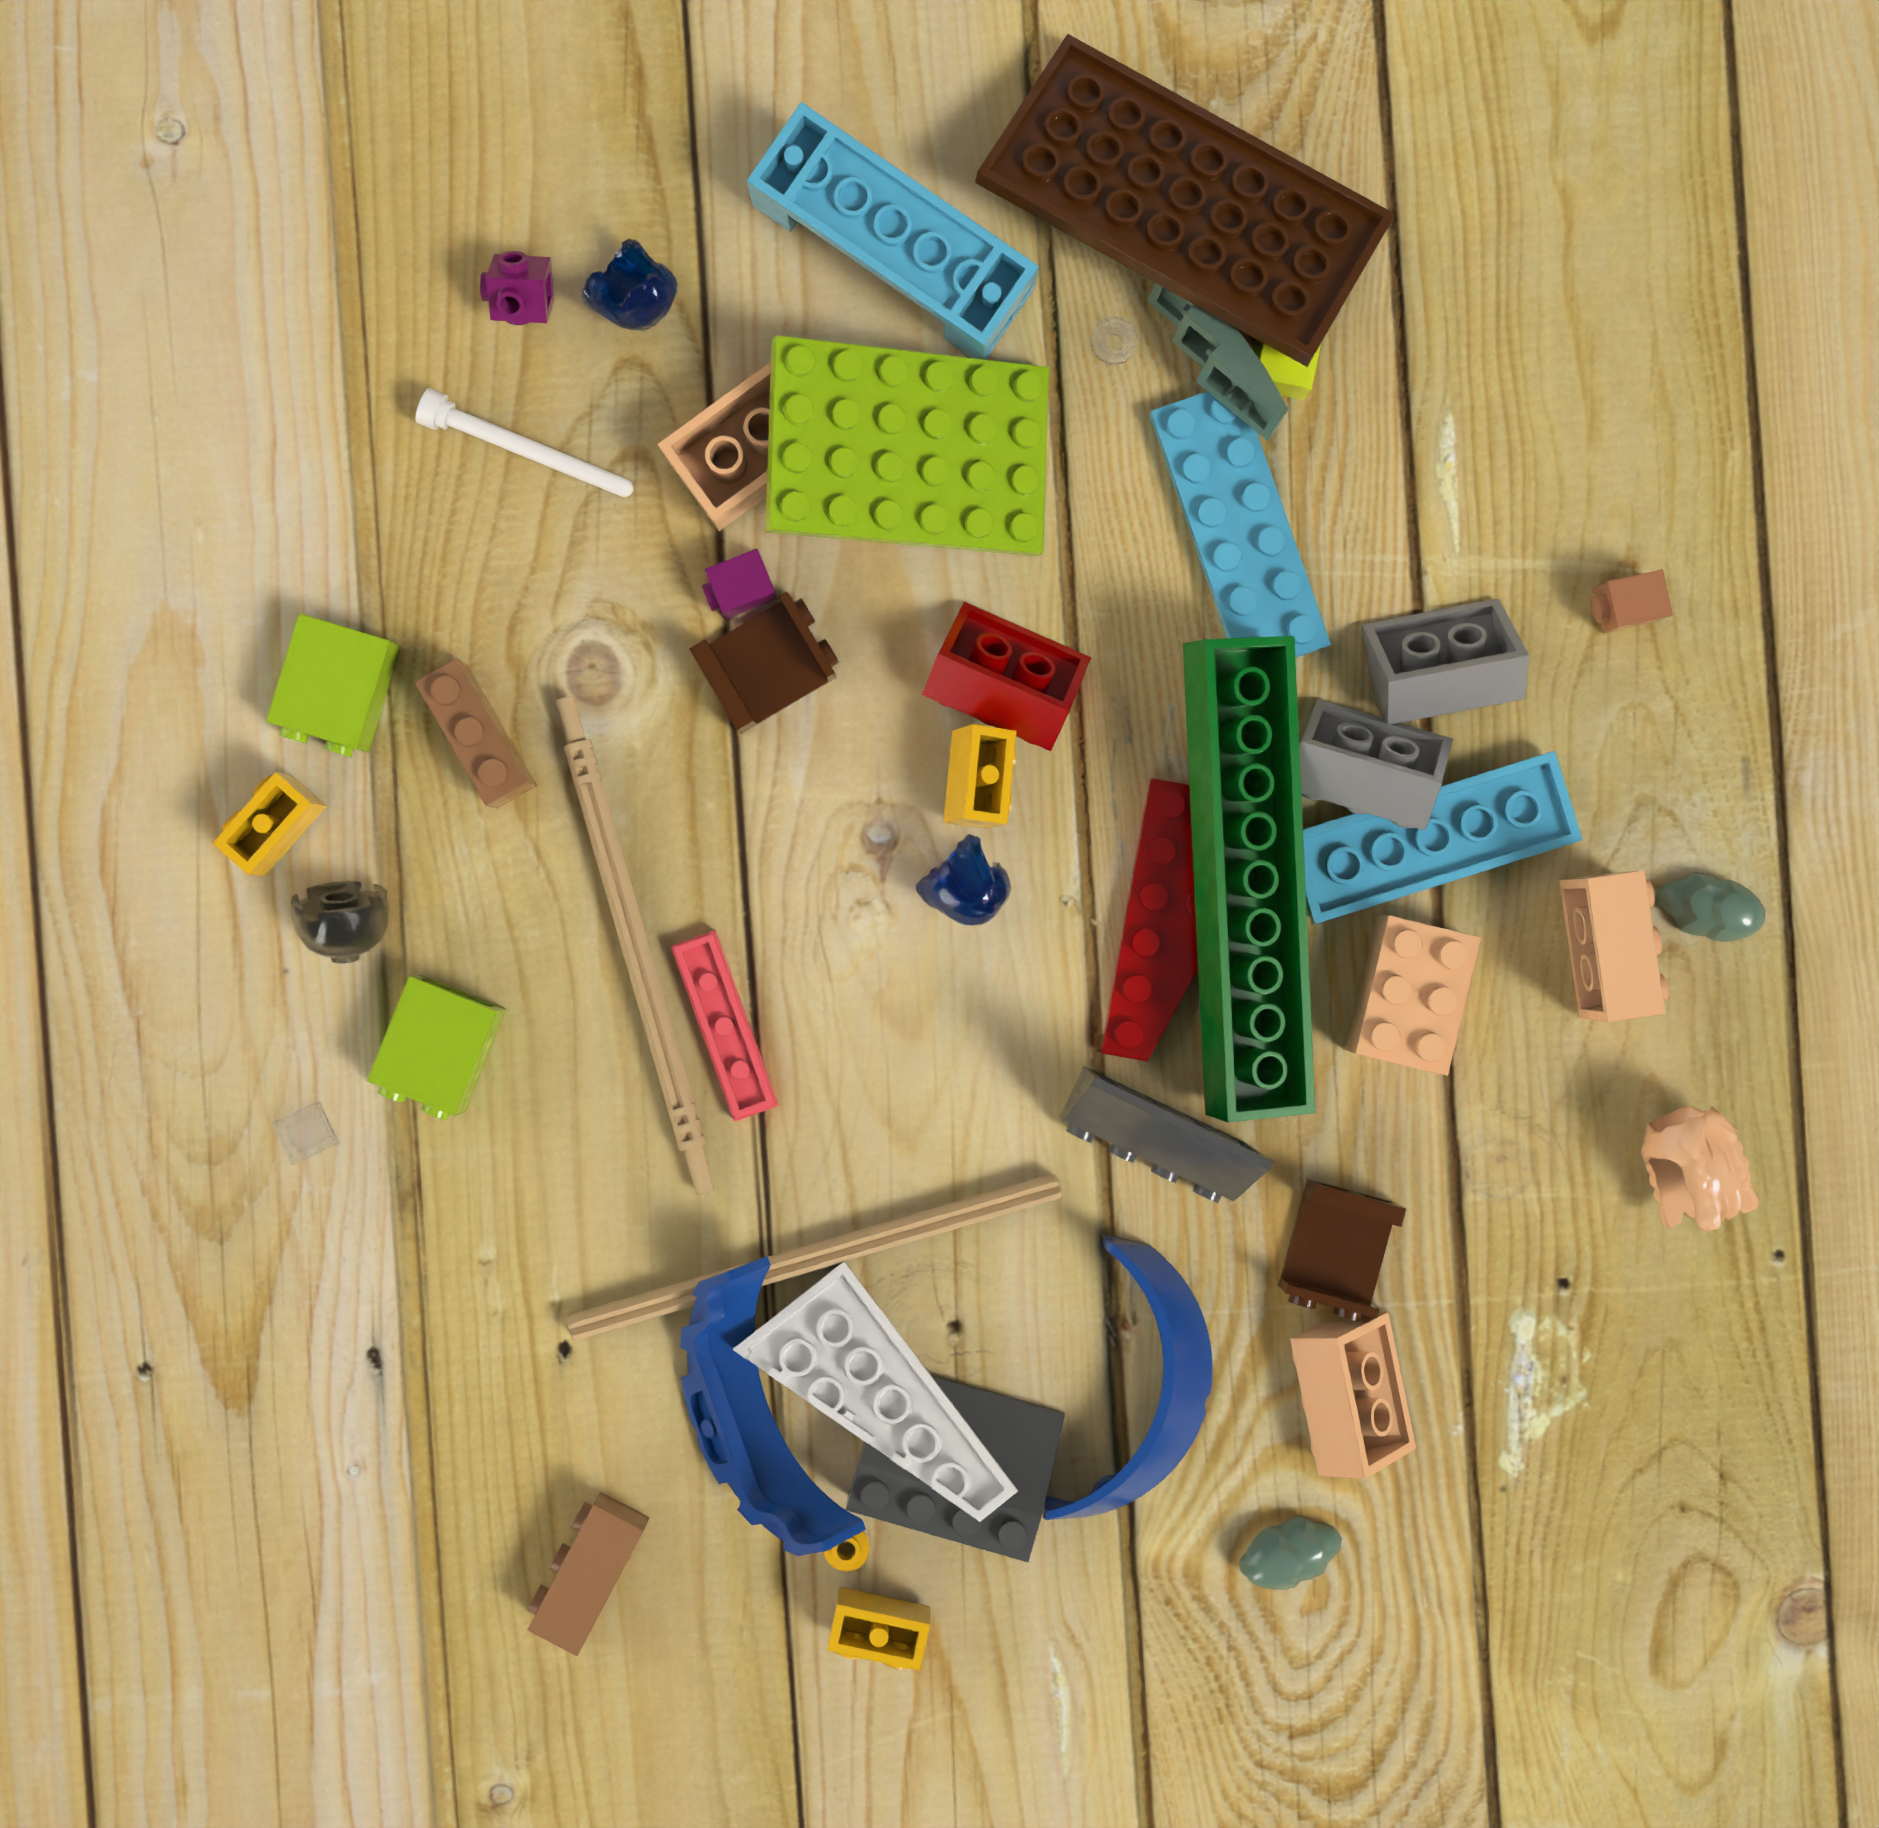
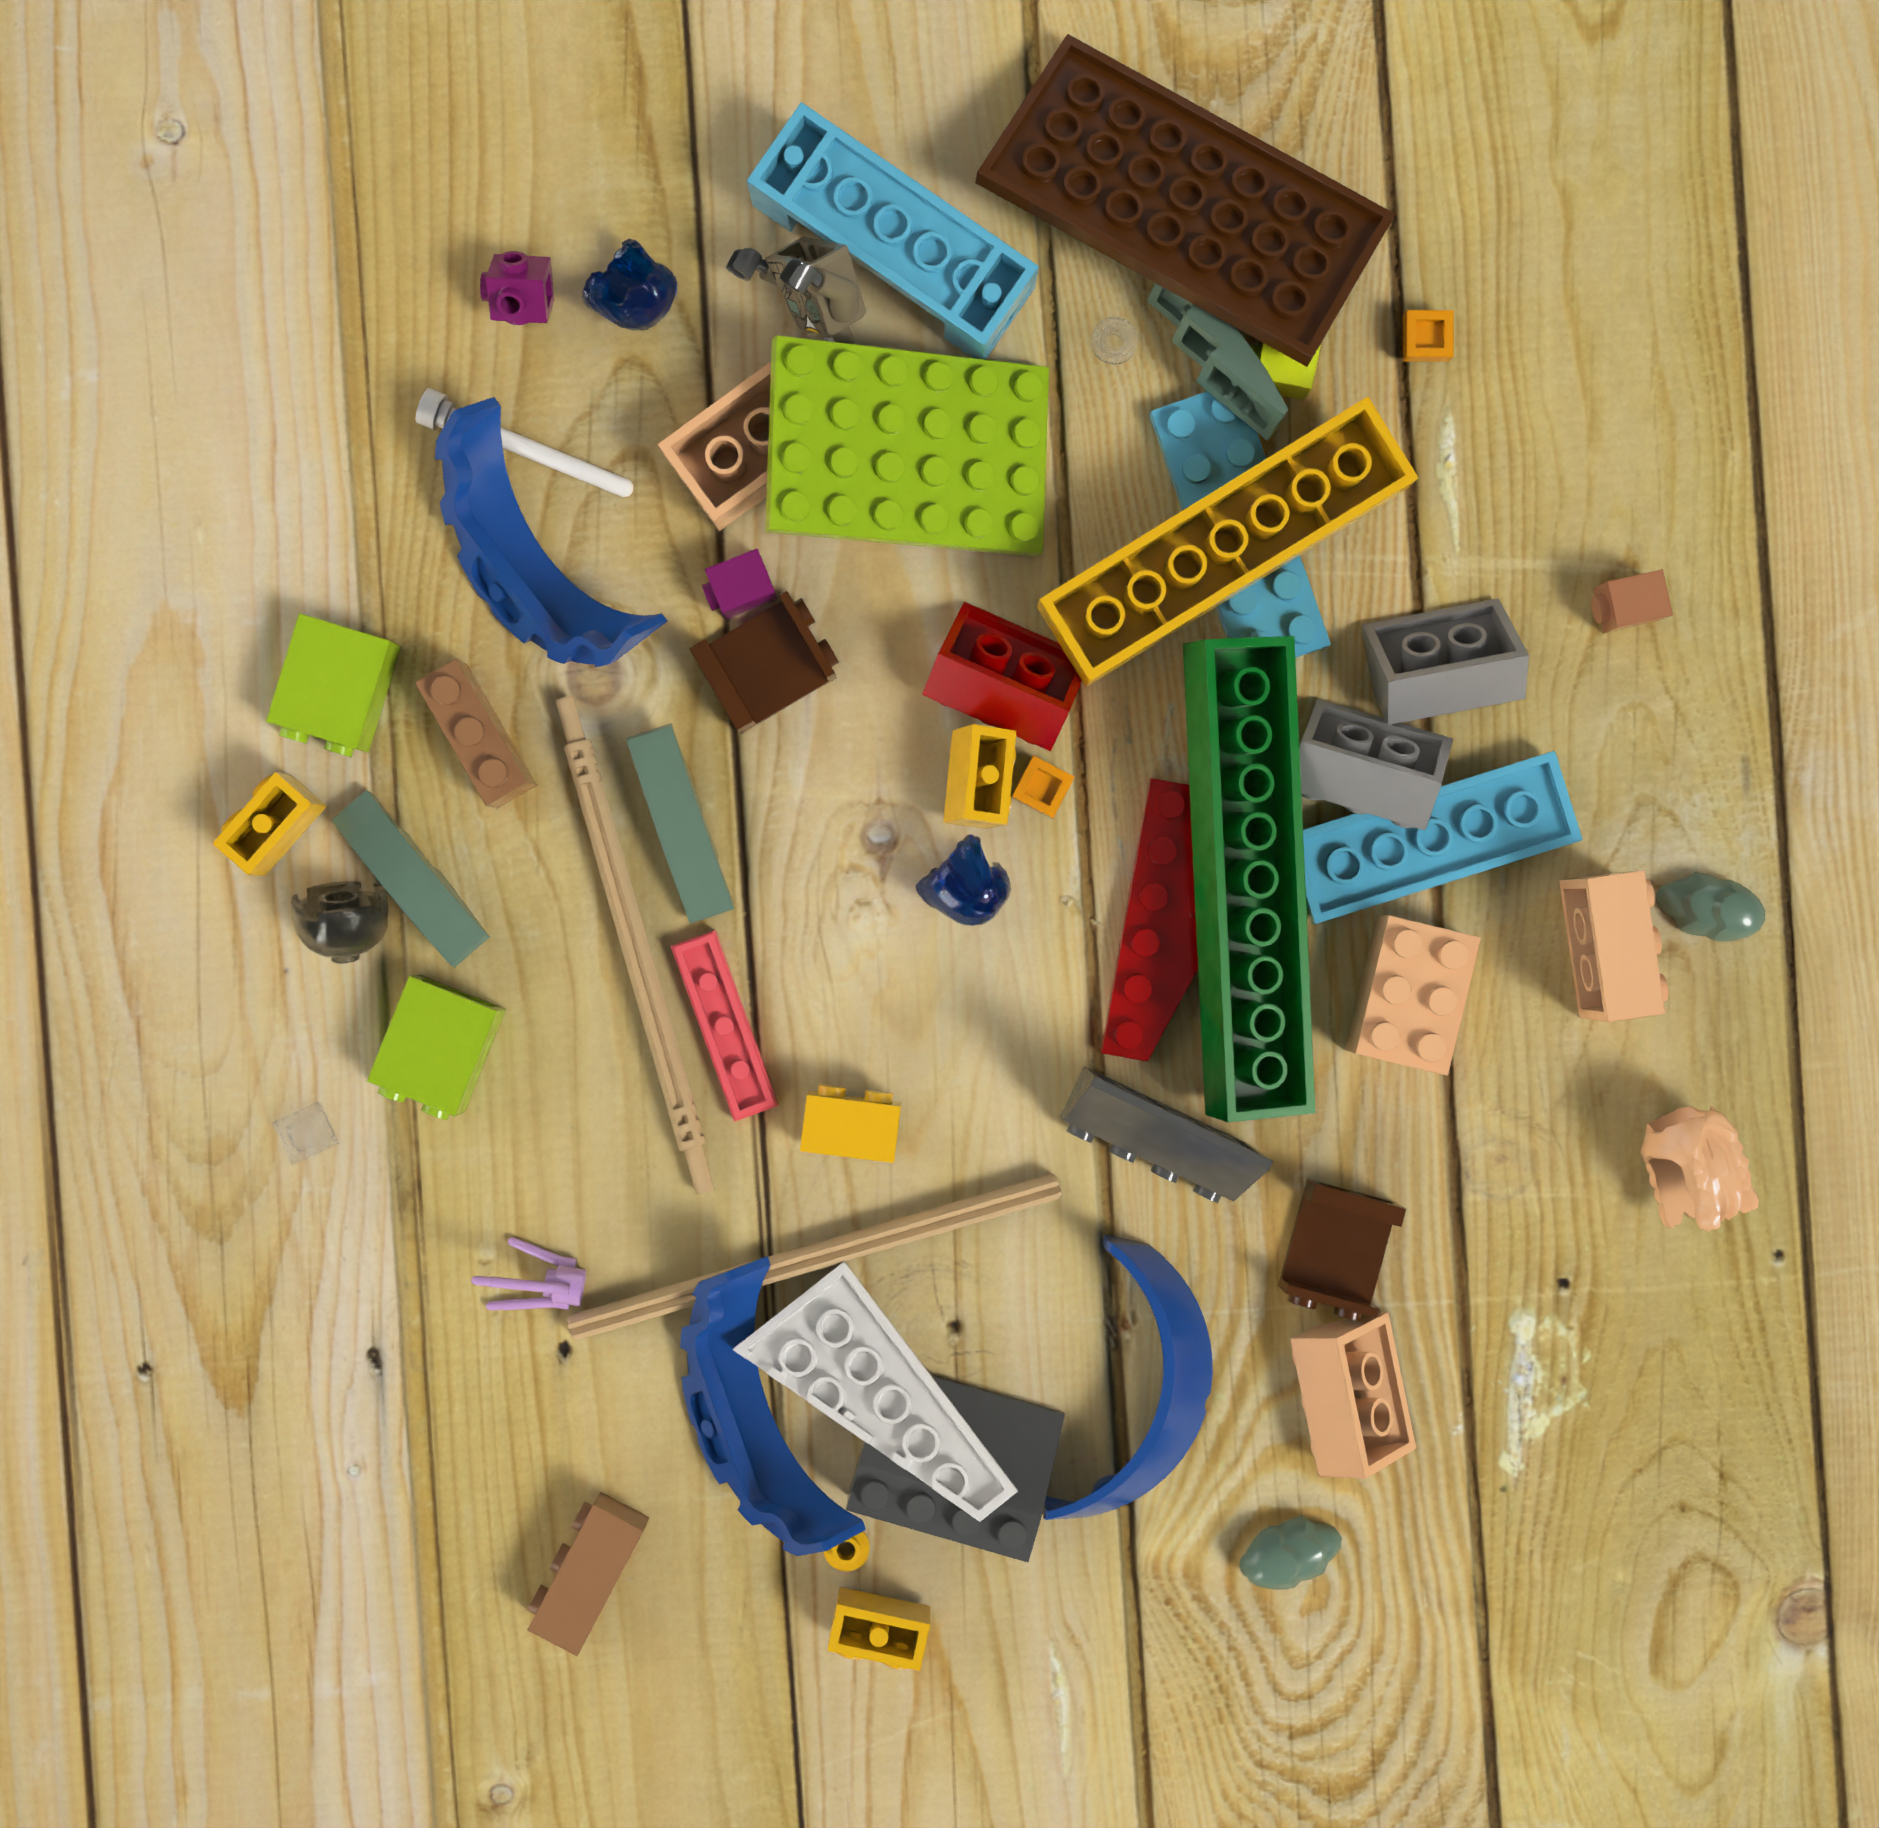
(410, 878): none -> sand green slope
(508, 562): none -> blue windscreen
(559, 1290): none -> lavender plant
(680, 823): none -> sand green slope
(814, 281): none -> dark tan torso
(851, 1124): none -> yellow brick
(1043, 787): none -> light orange plate
(1227, 541): none -> yellow brick
(1428, 335): none -> light orange plate

